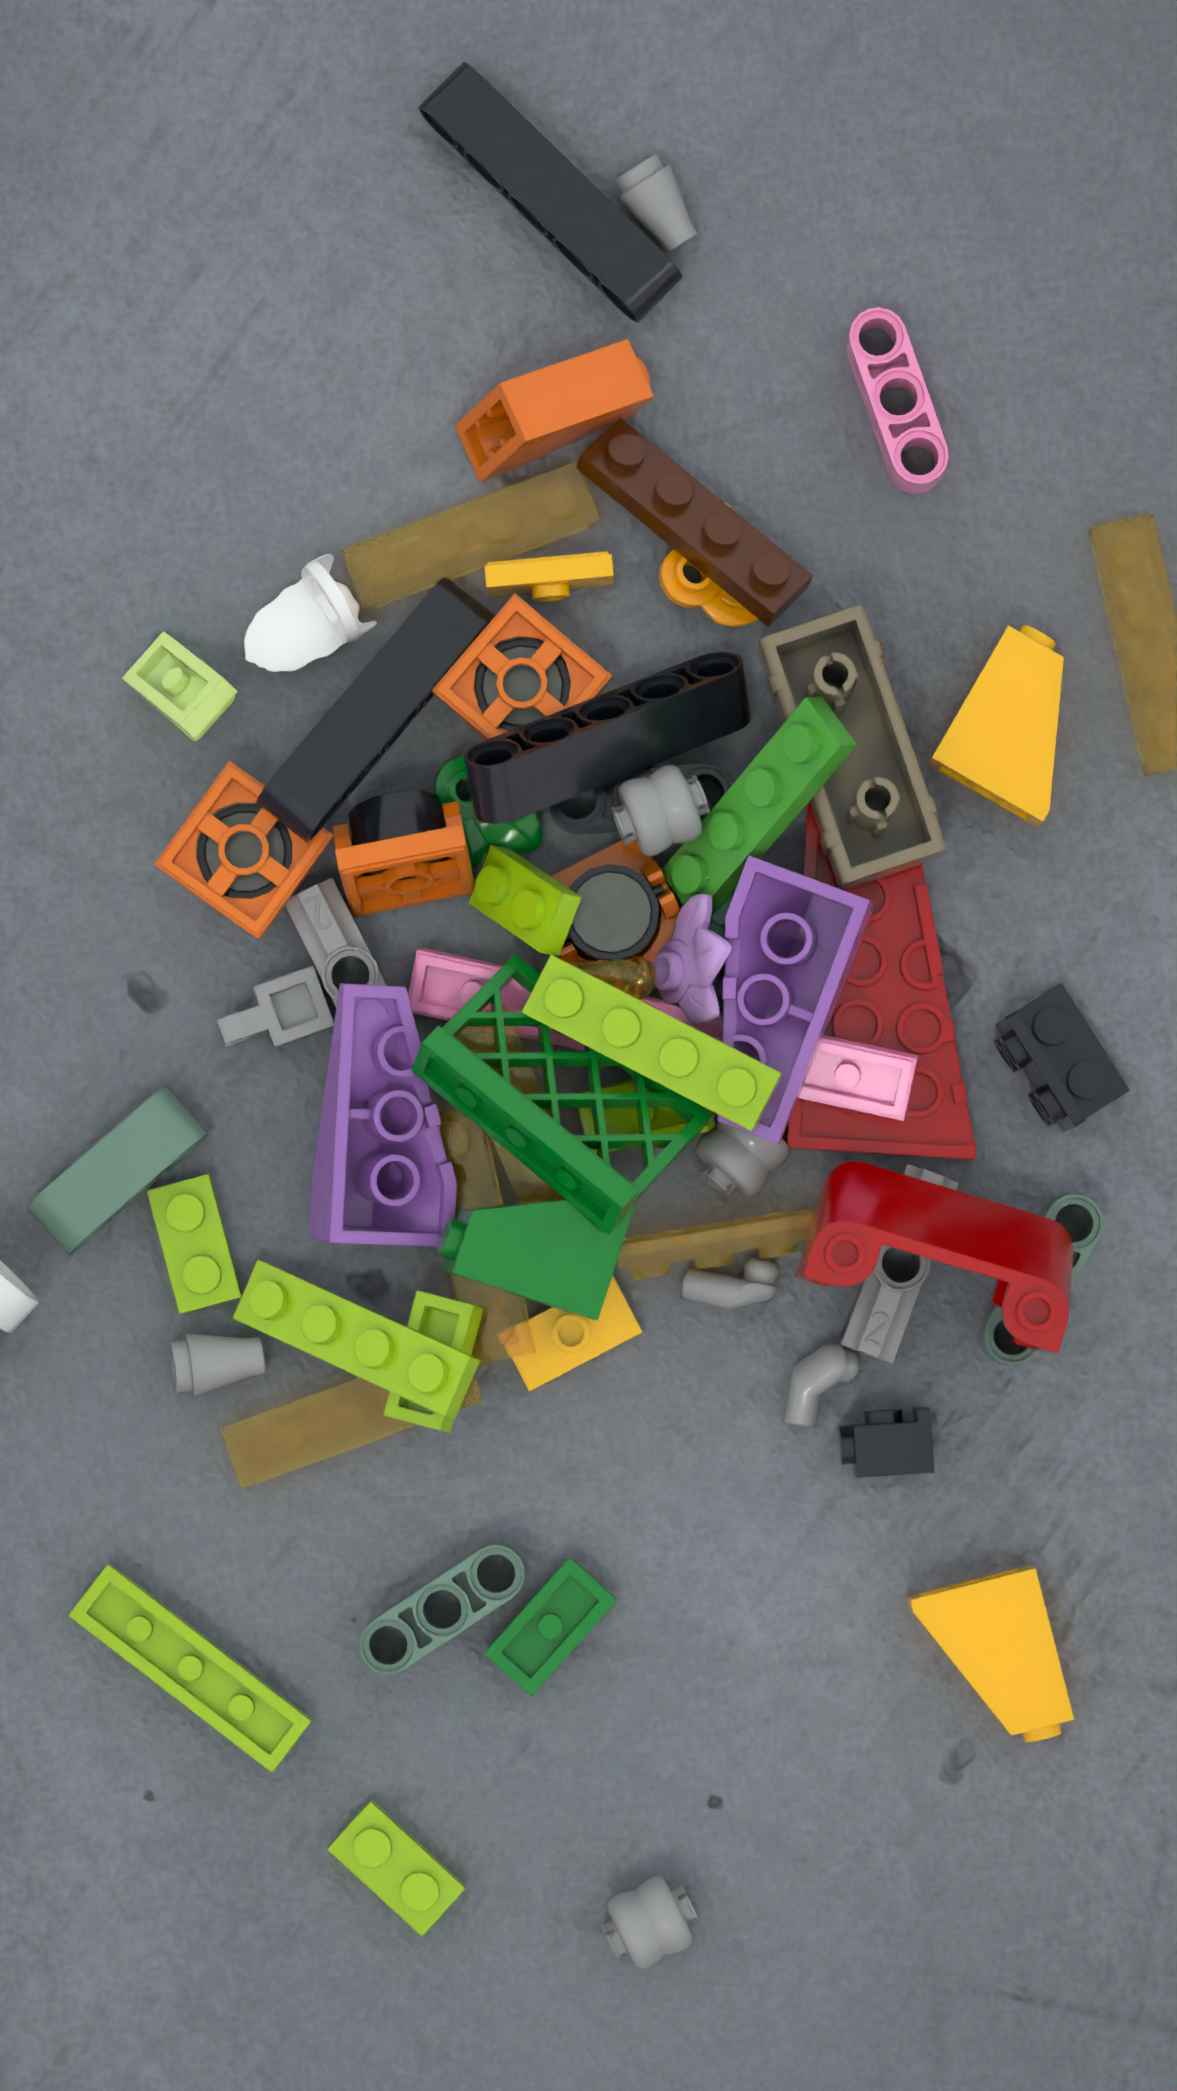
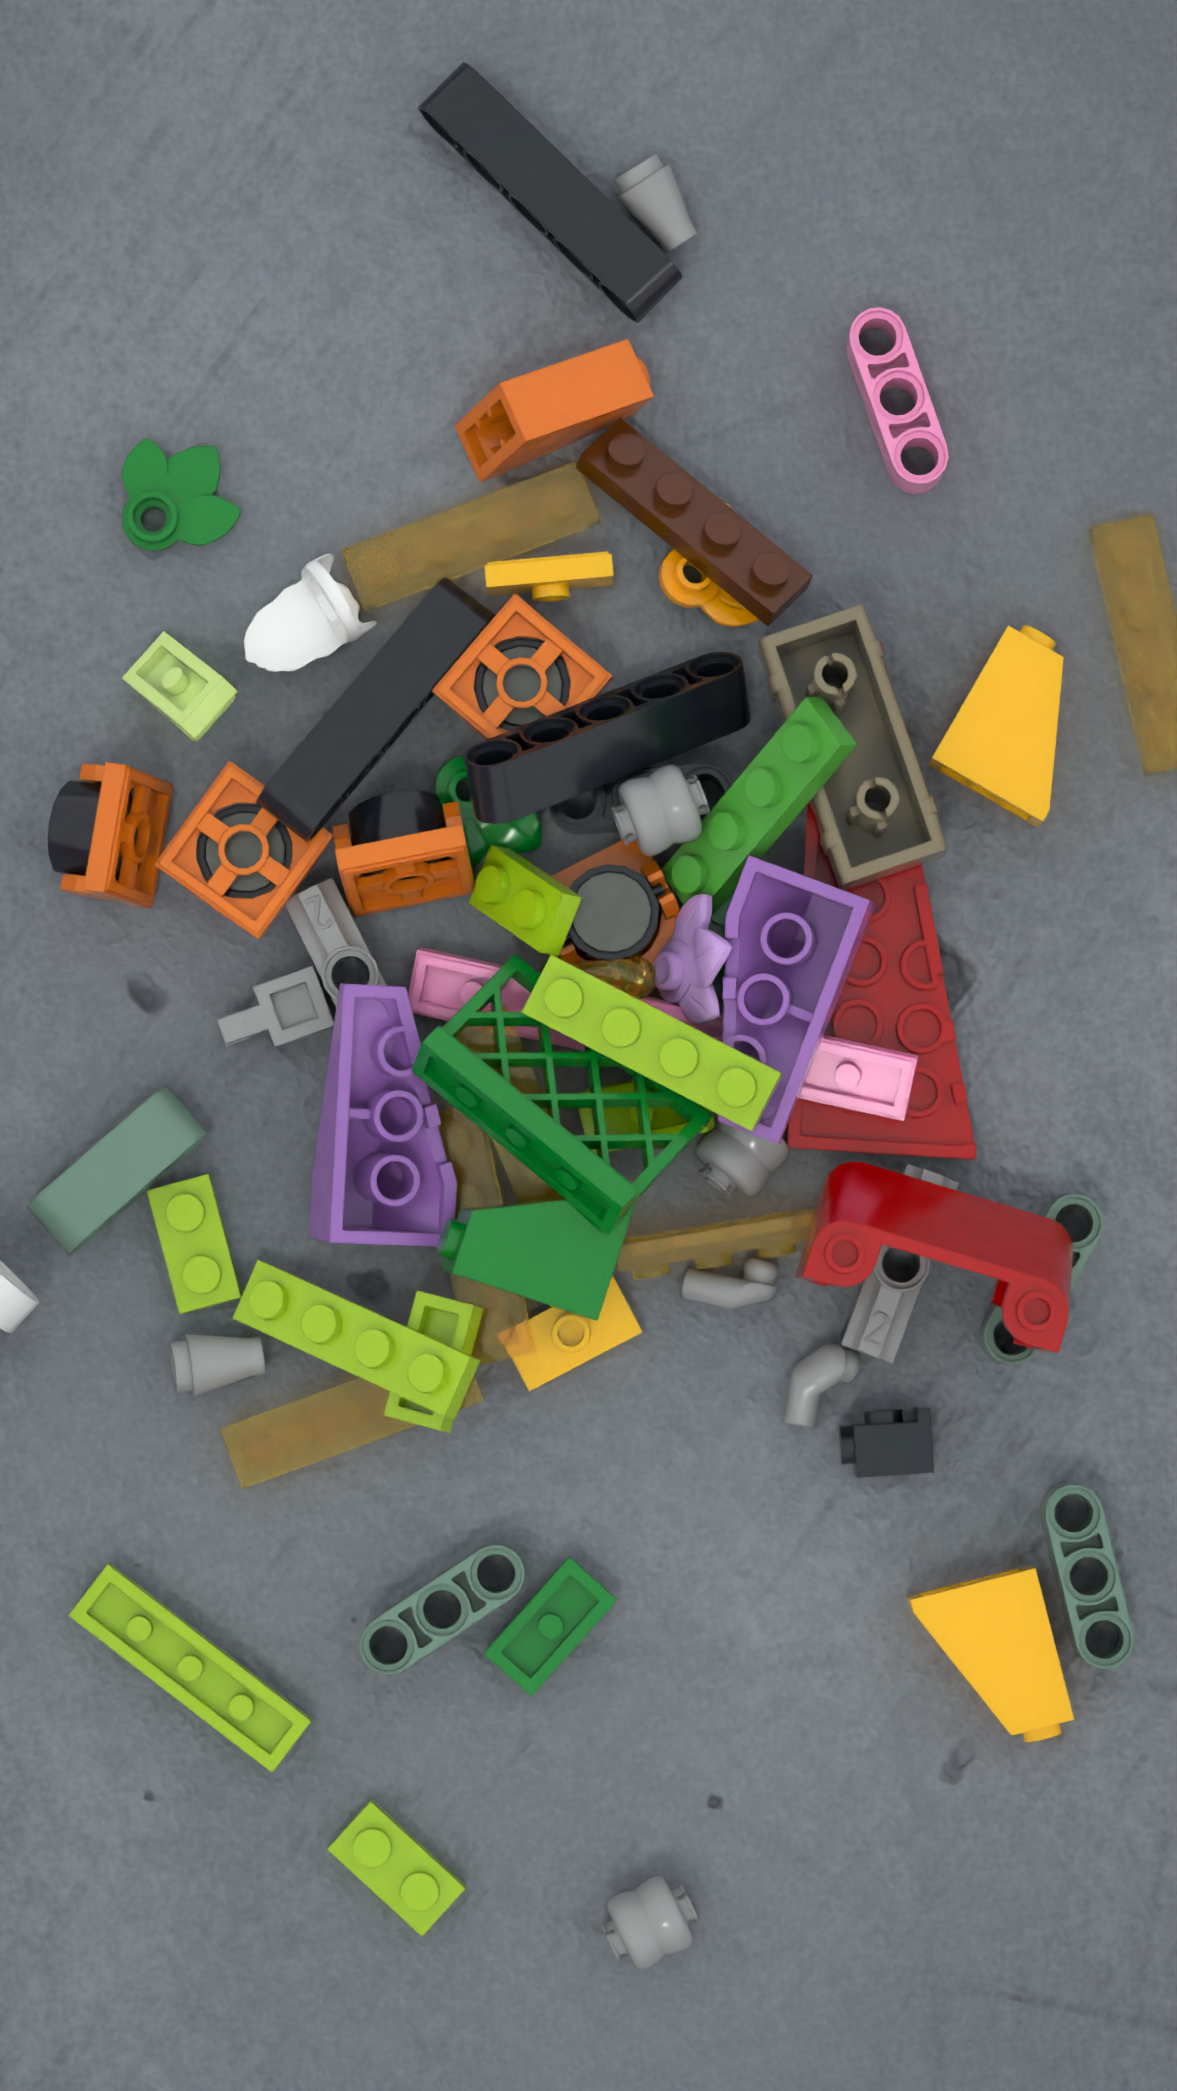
(96, 832): none -> orange piece
(181, 490): none -> green plate
(1060, 1059): black bracket -> none
(1105, 1601): none -> sand green beam

